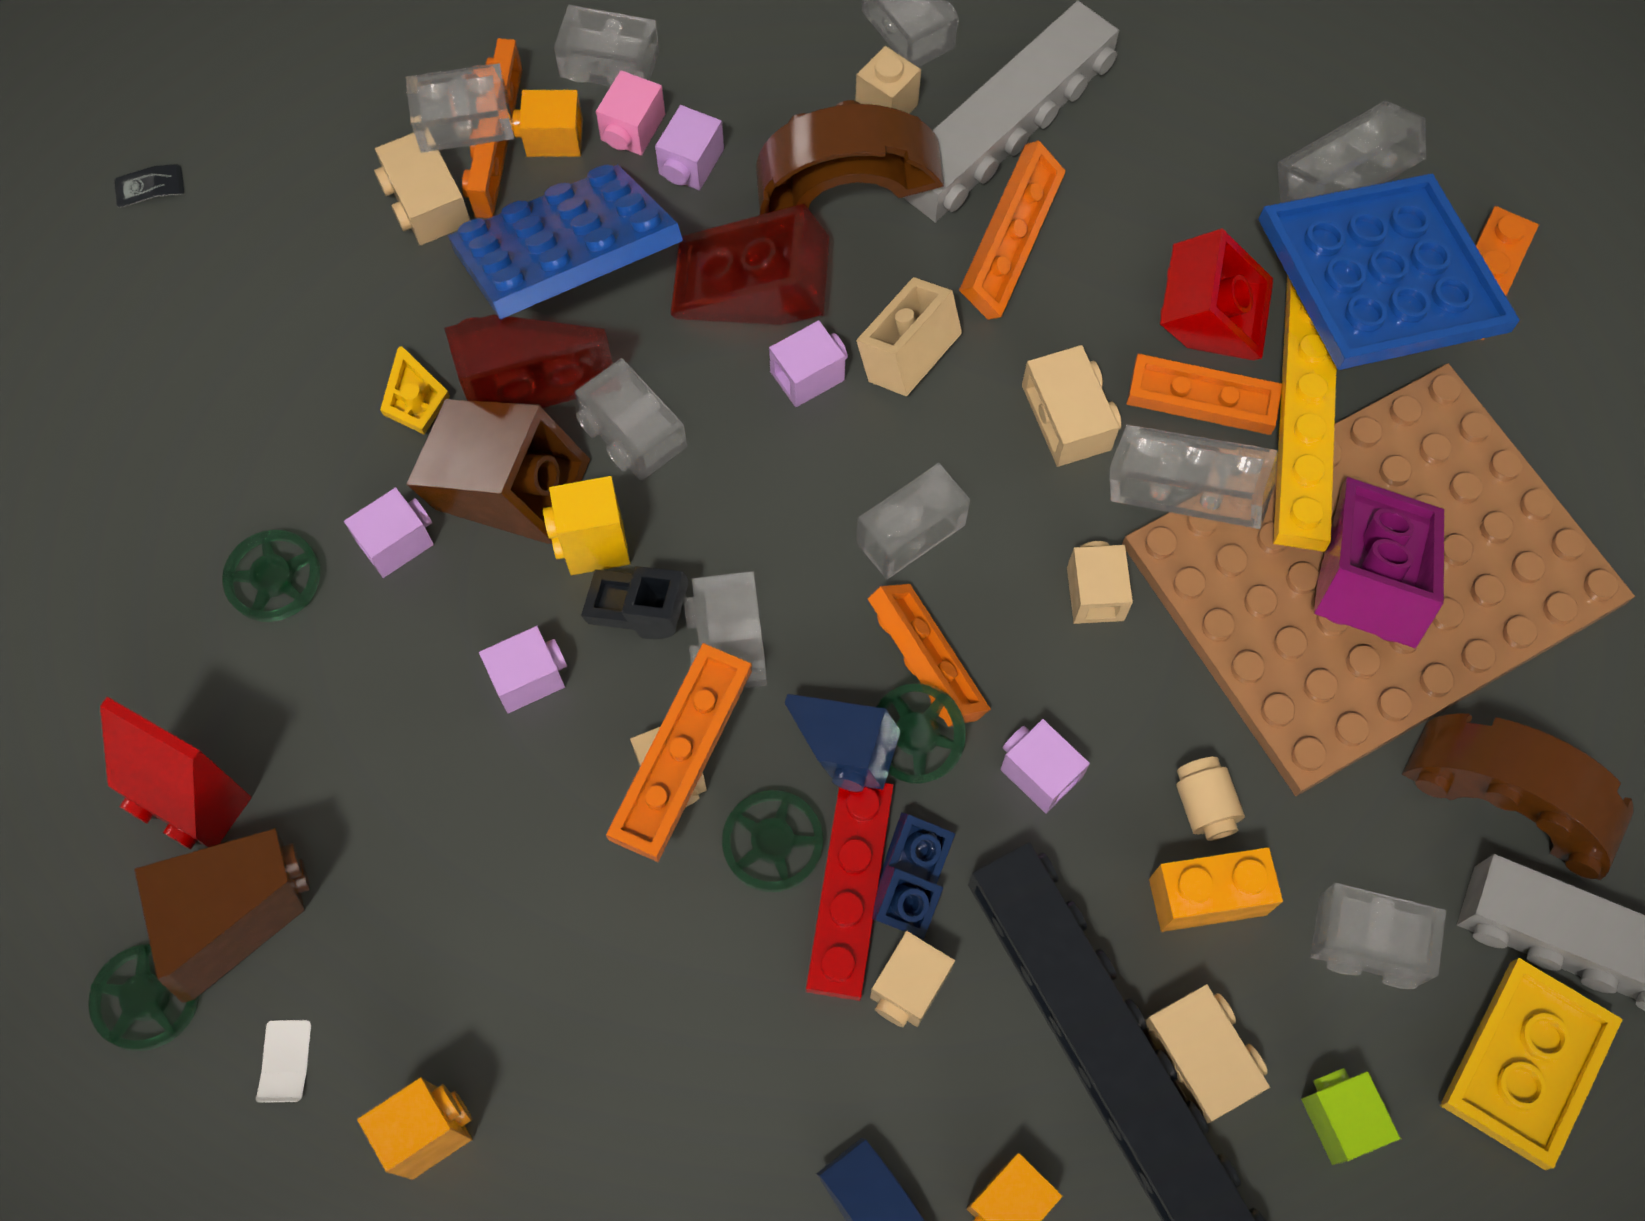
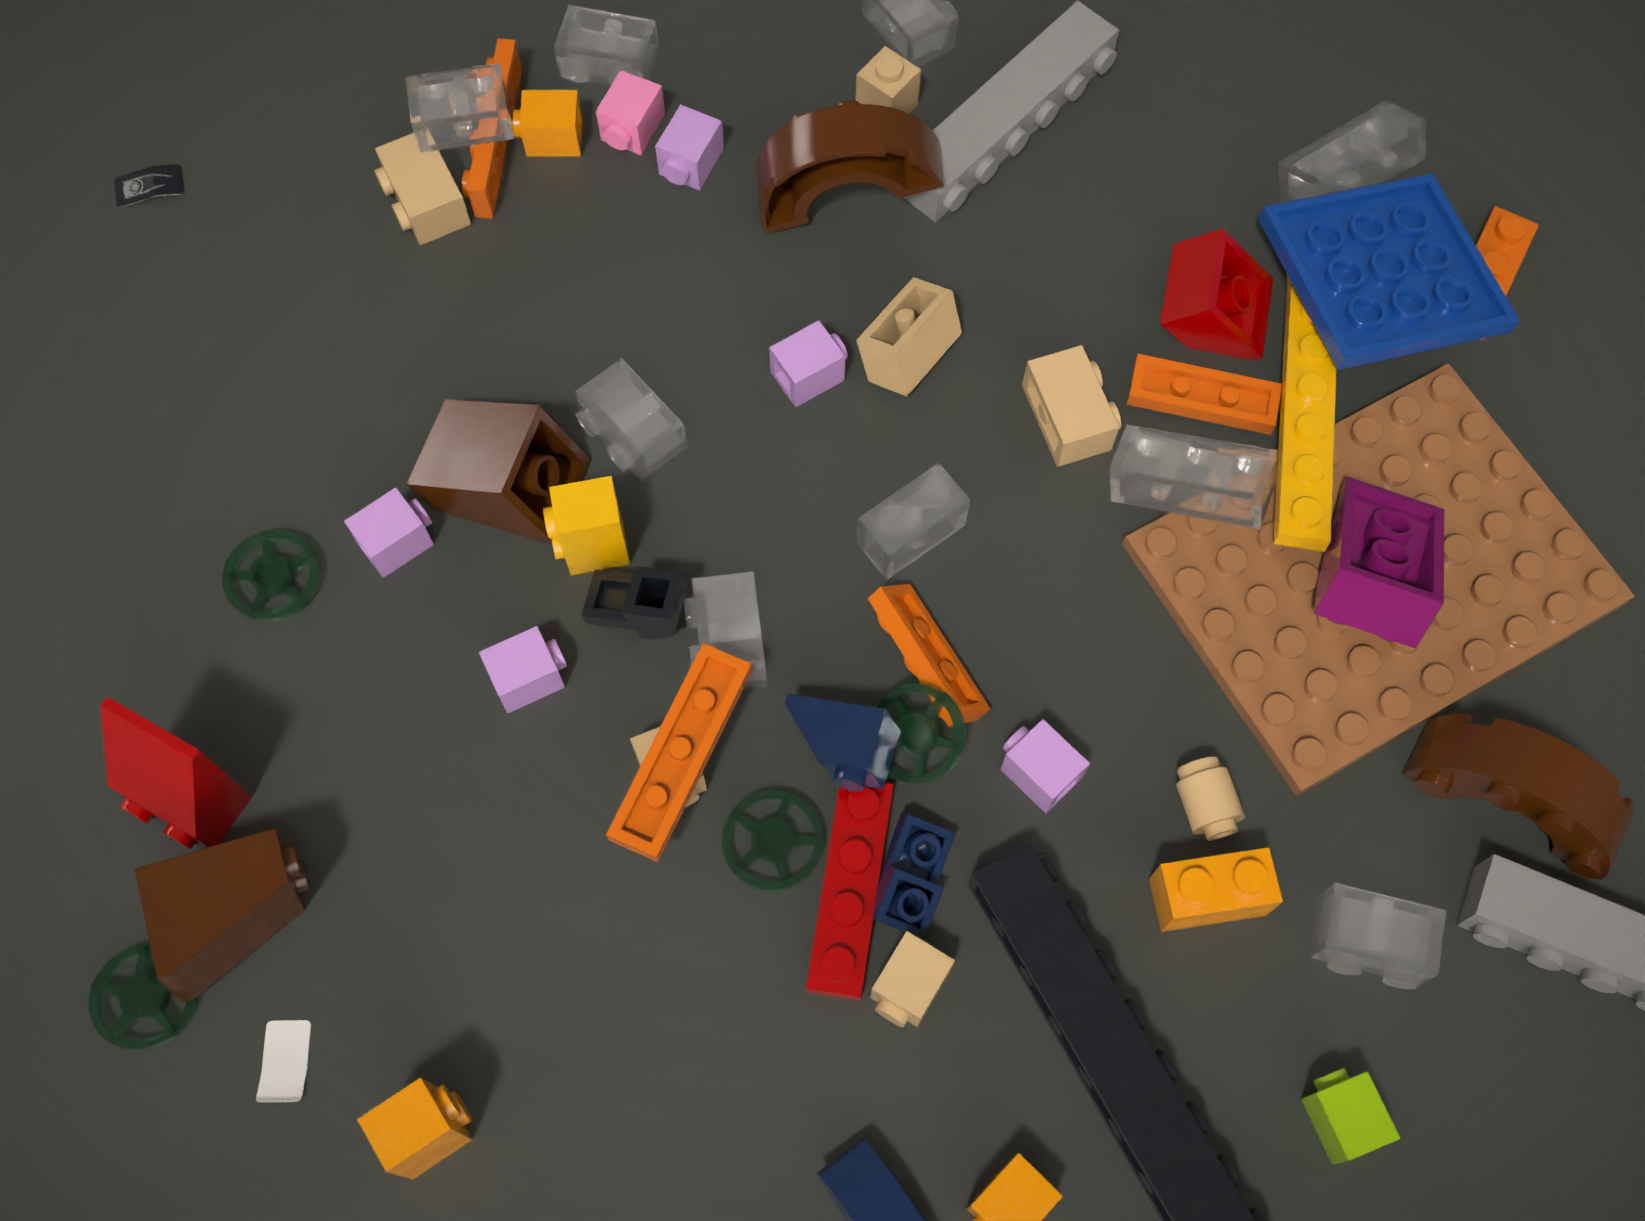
(412, 393): yellow piece -> none
(525, 359): clear red slope -> none
(562, 239): blue plate -> none
(754, 270): clear red slope -> none
(1012, 230): orange plate -> none
(1099, 583): tan brick -> none
(1207, 1053): tan brick -> none
(1531, 1063): yellow plate -> none

